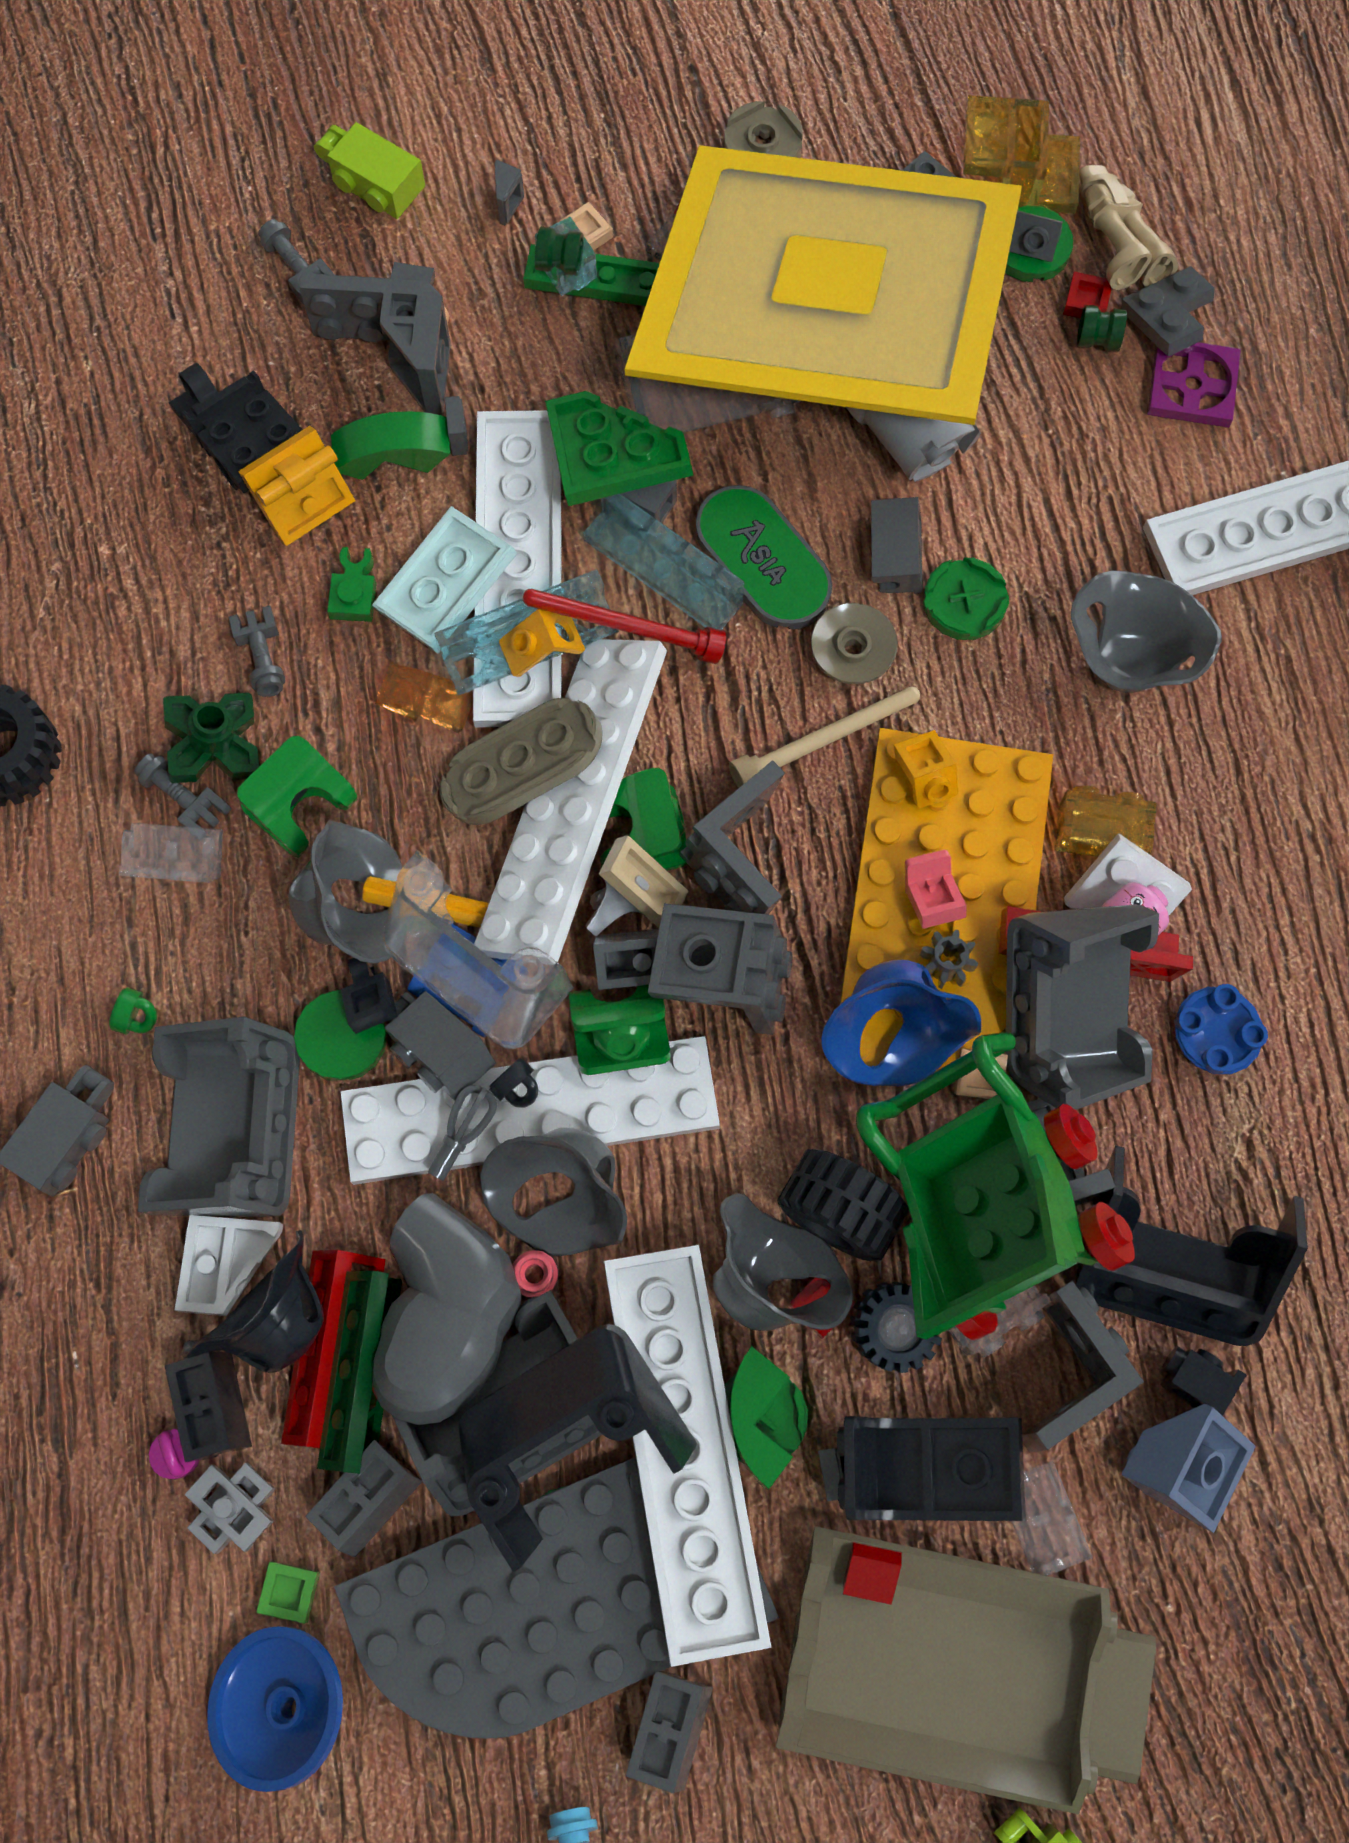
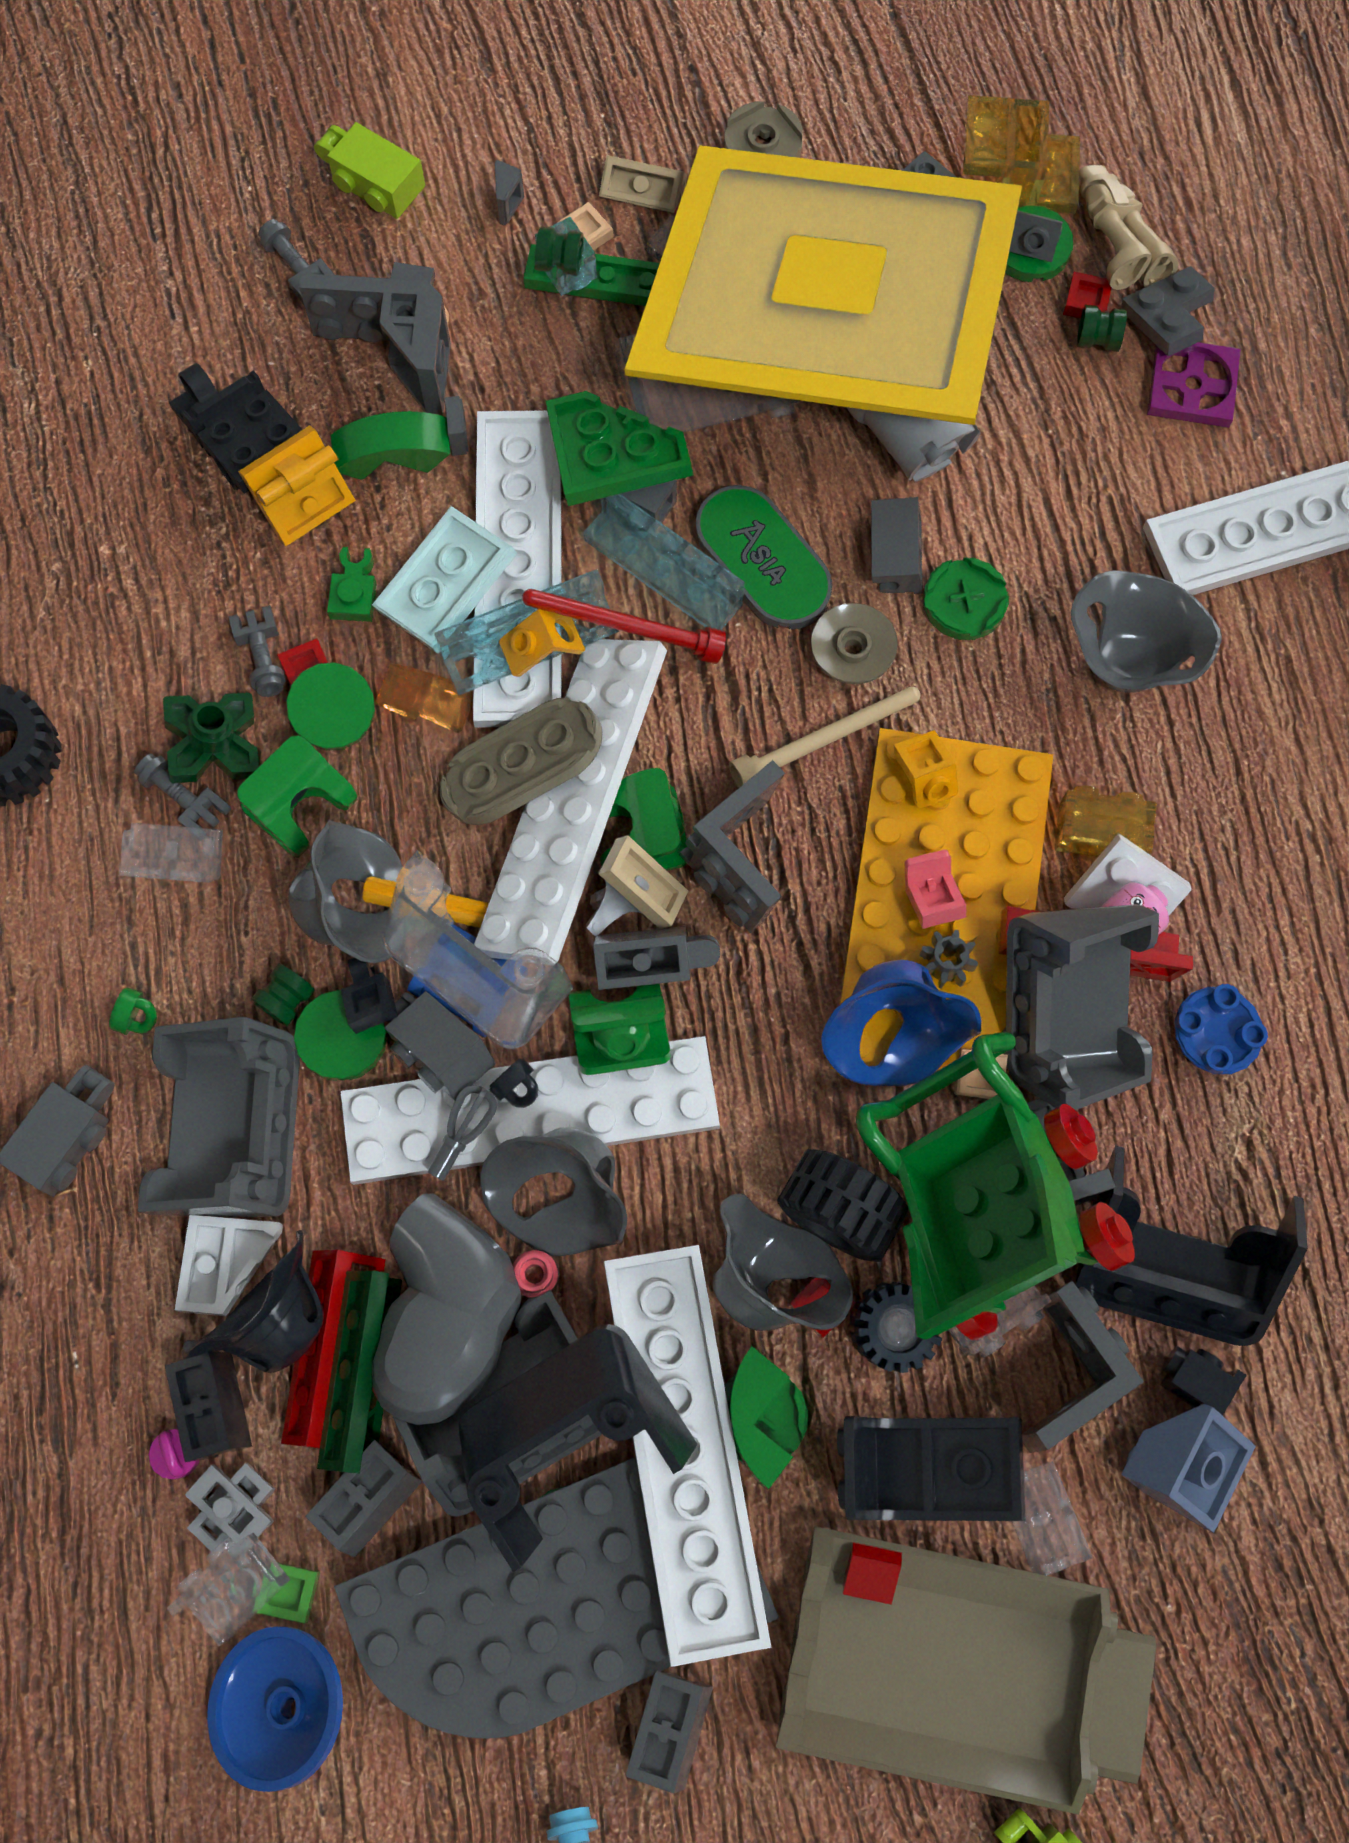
(231, 1588): none -> clear bracket
(282, 994): none -> dark green wheel
(301, 658): none -> red tile
(331, 706): none -> green tile
(642, 184): none -> tan slope
(745, 969): dark grey bracket -> none
(832, 1471): dark grey tile -> none

